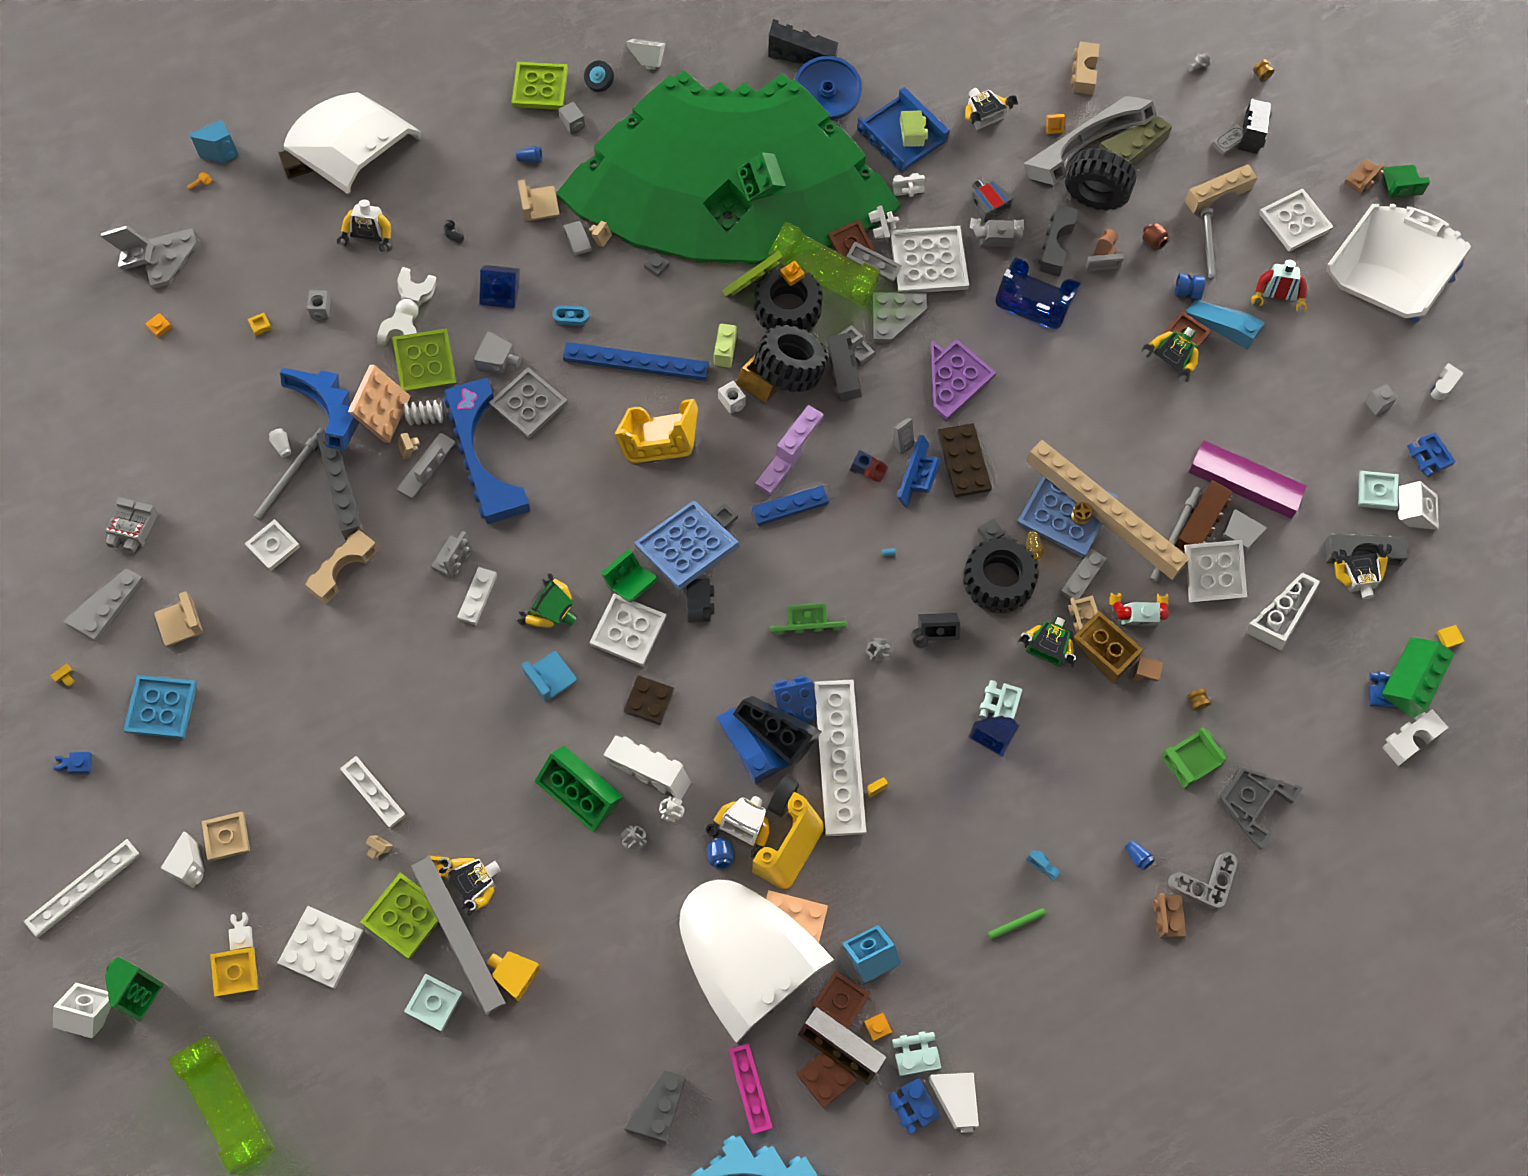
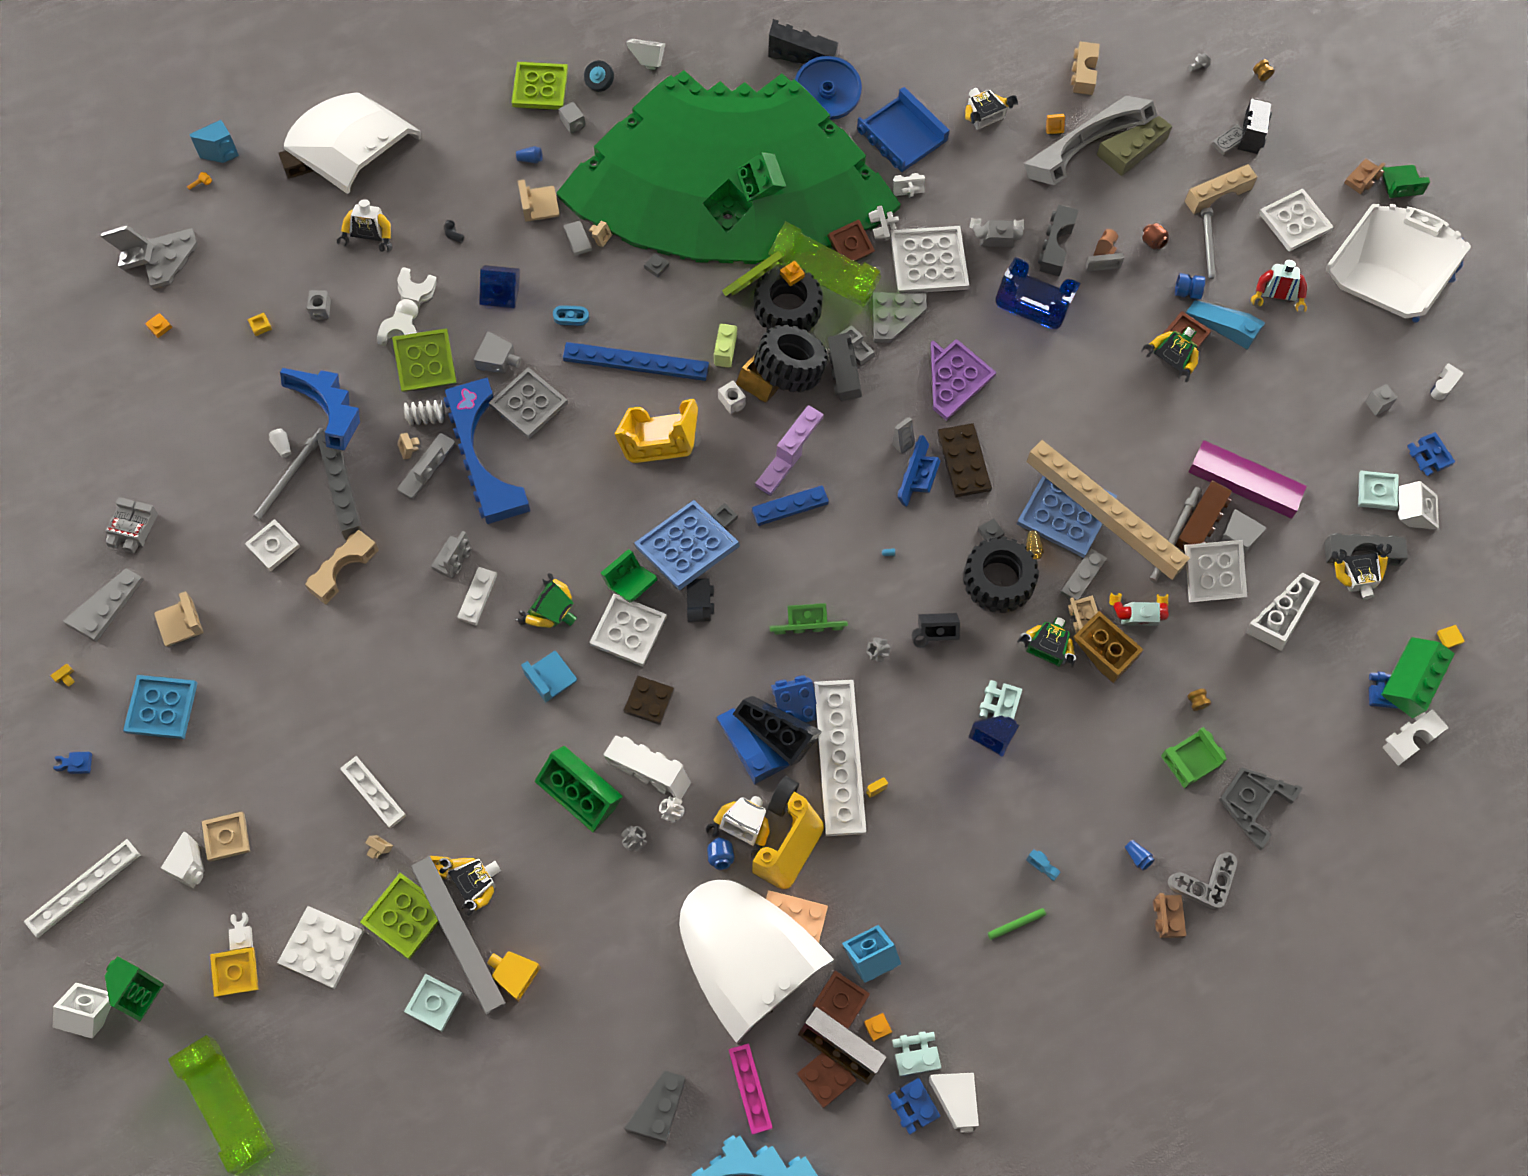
(379, 403): light nougat plate -> none
(869, 466): leg -> none
(887, 267): light grey plate -> none
(913, 129): yellowish green brick -> none
(990, 200): dark grey torso -> none
(1083, 509): pearl gold wheel -> none
(1100, 179): black tyre -> none
(1148, 669): medium nougat panel -> none

